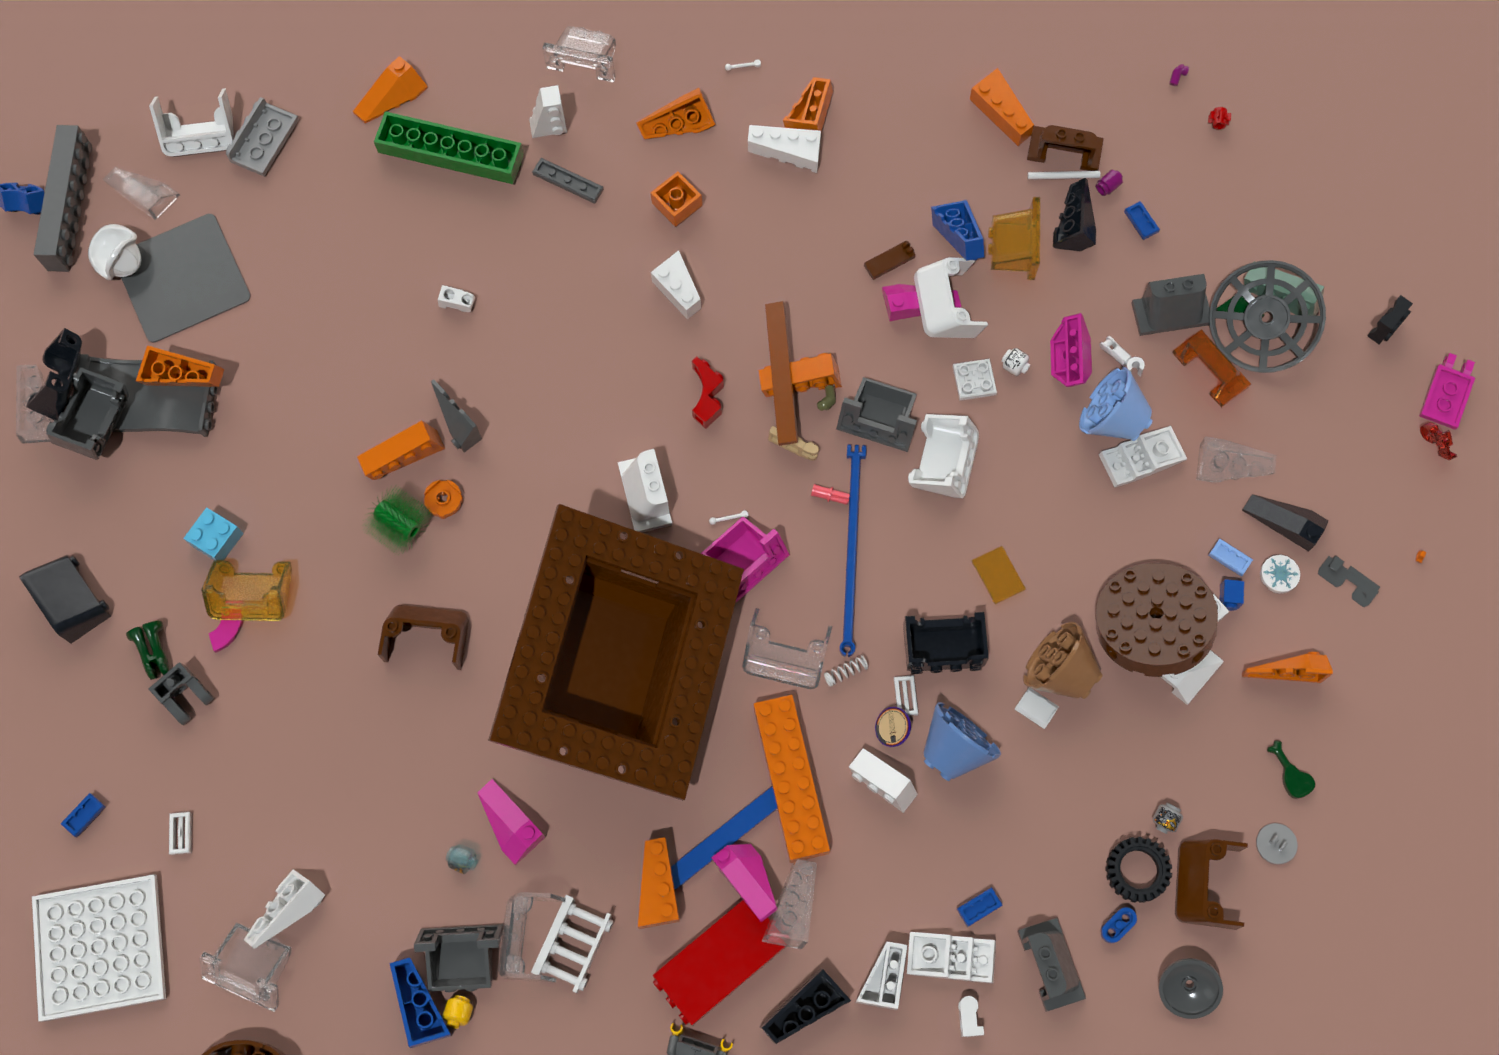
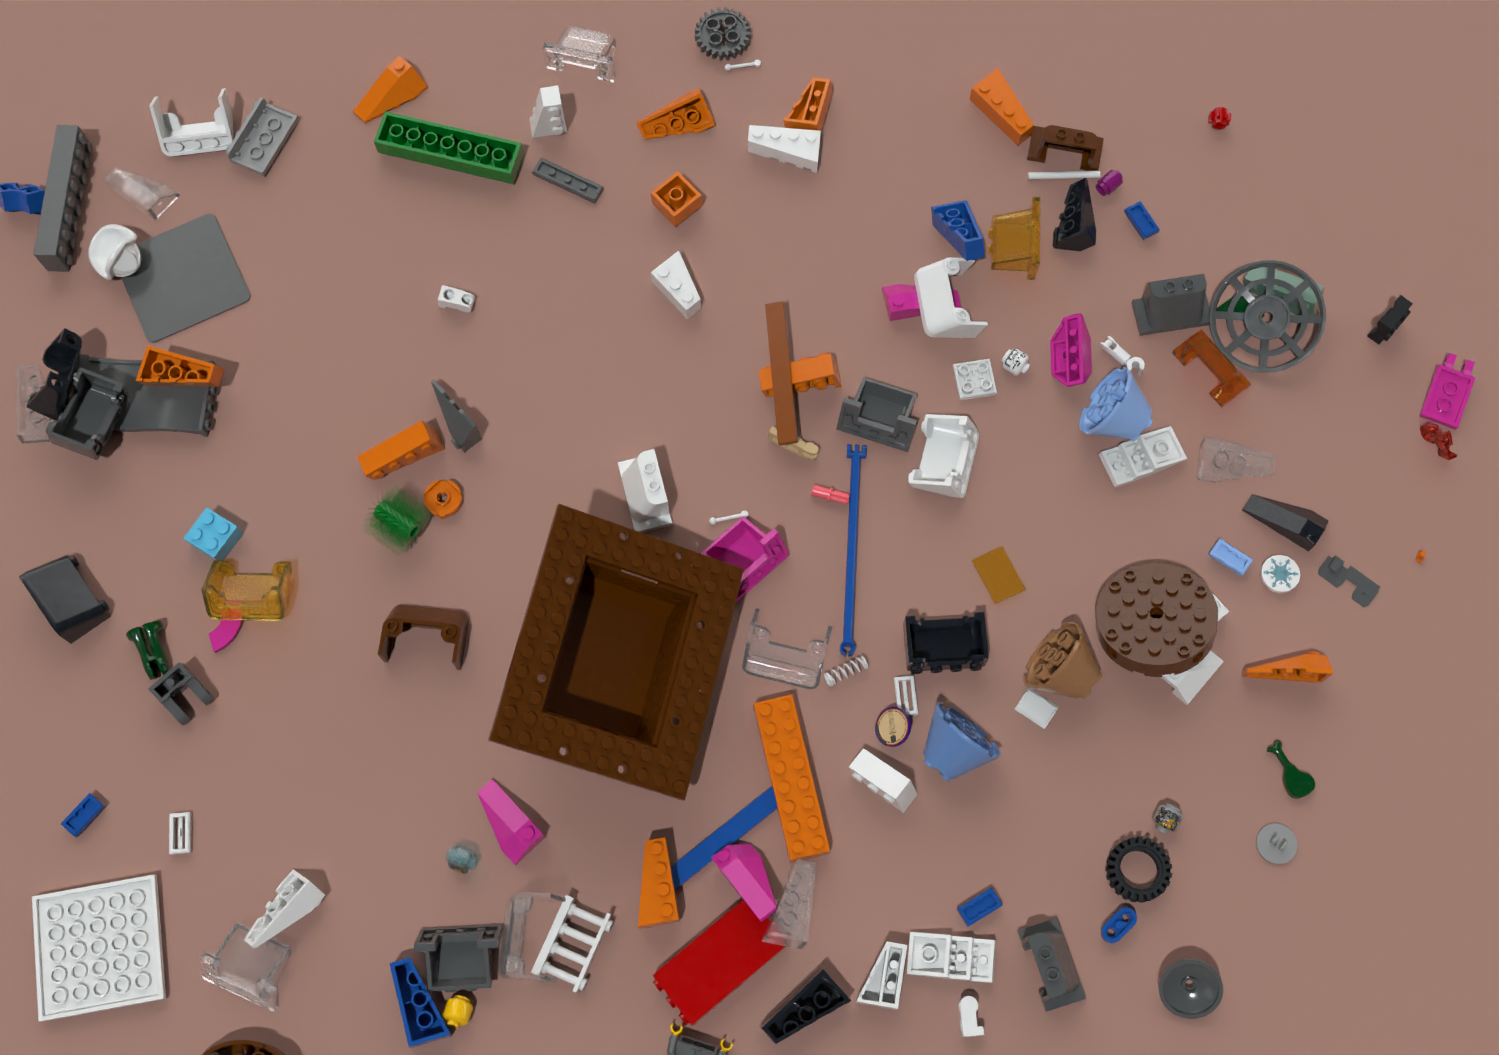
(707, 409): red arch -> none
(737, 30): none -> dark grey gear
(828, 401): olive arm -> none
(889, 260): reddish brown hinge -> none
(1176, 74): magenta arm -> none
(1193, 879): reddish brown windscreen -> none
(1232, 594): blue brick -> none

